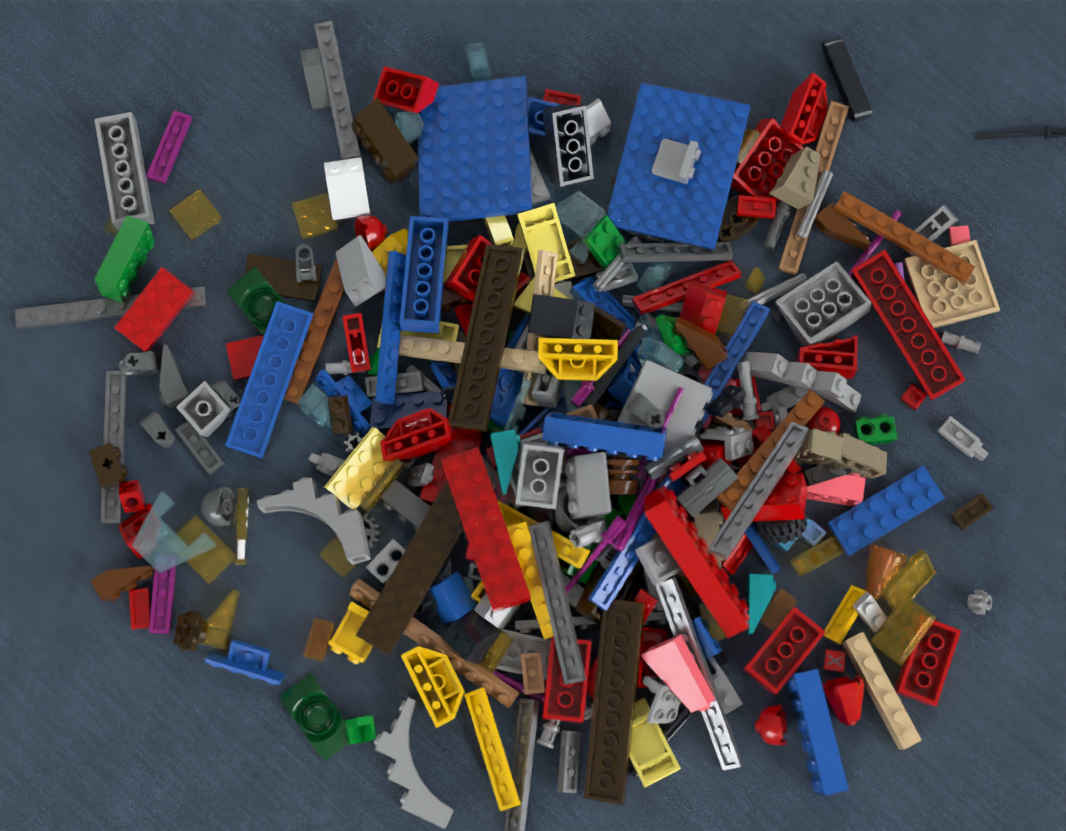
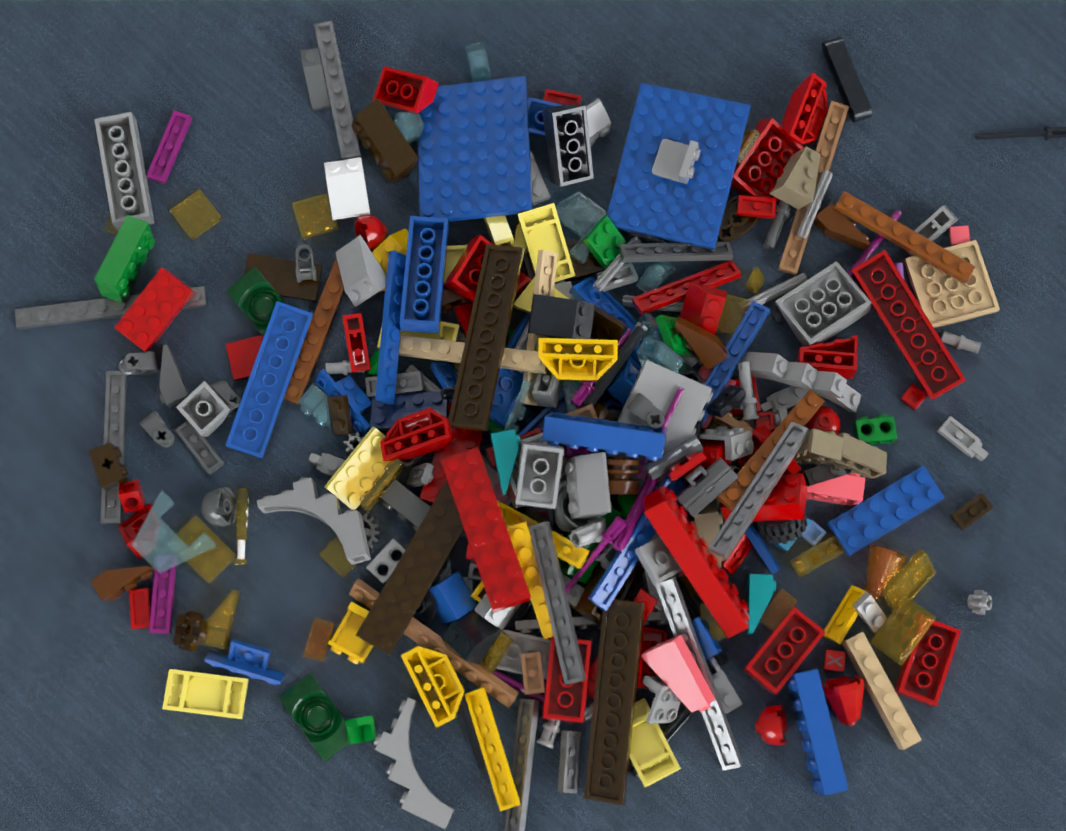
(205, 694): none -> light yellow slope

